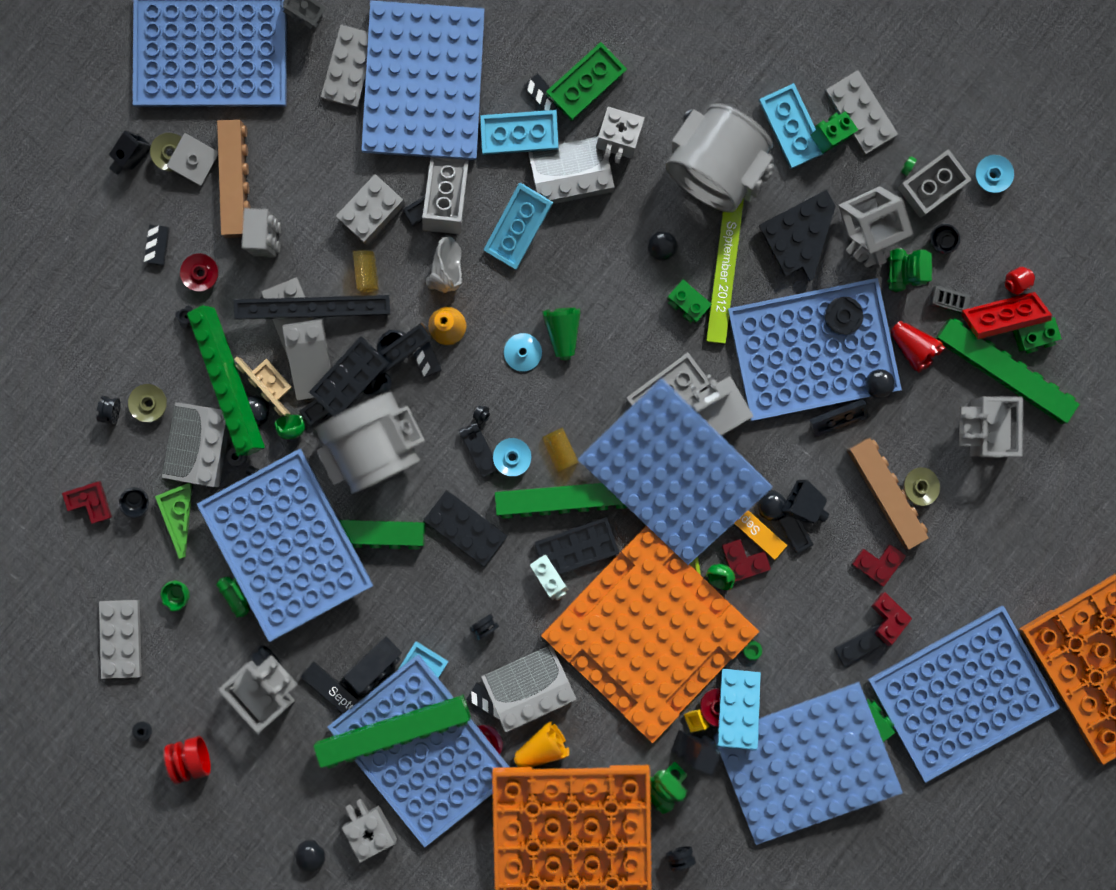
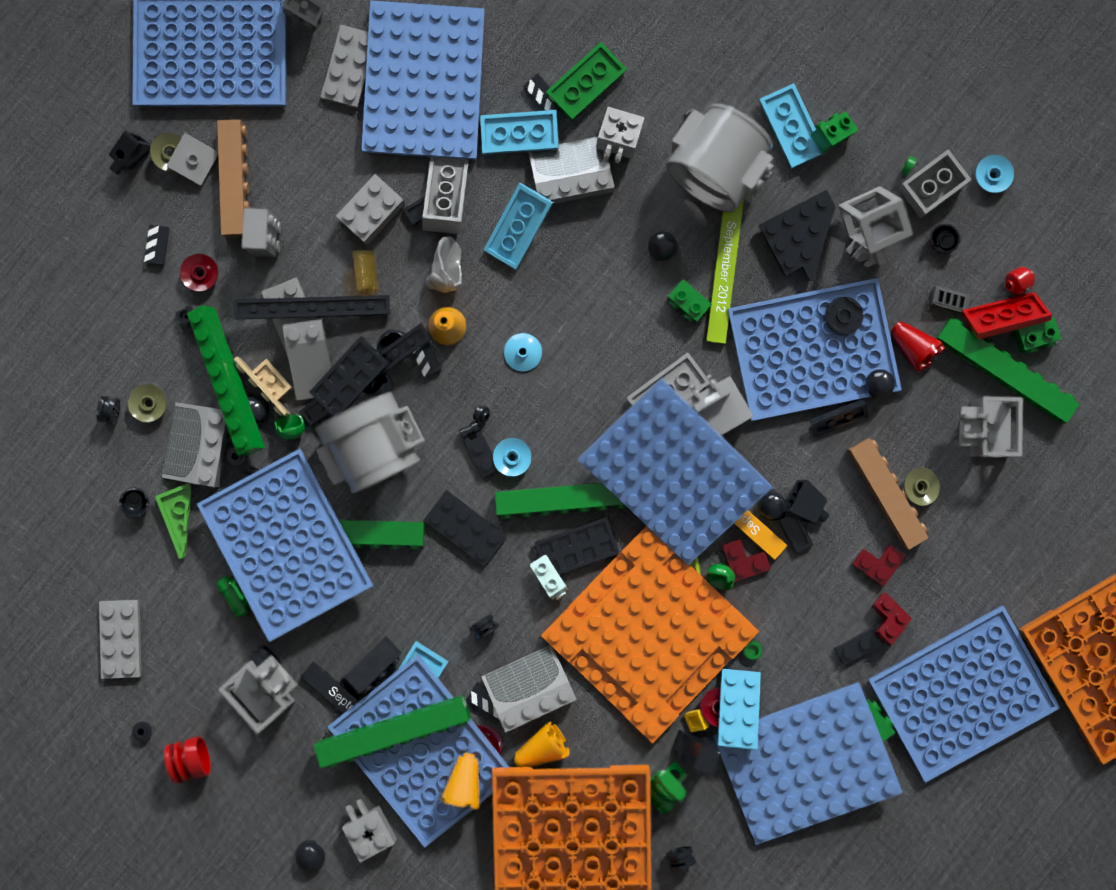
(90, 496): dark red plate -> none
(175, 595): green hair -> none
(463, 783): none -> light orange cone
(560, 449): clear yellow brick -> none
(563, 330): green cone -> none
(859, 102): light grey plate -> none
(909, 269): green piece -> none

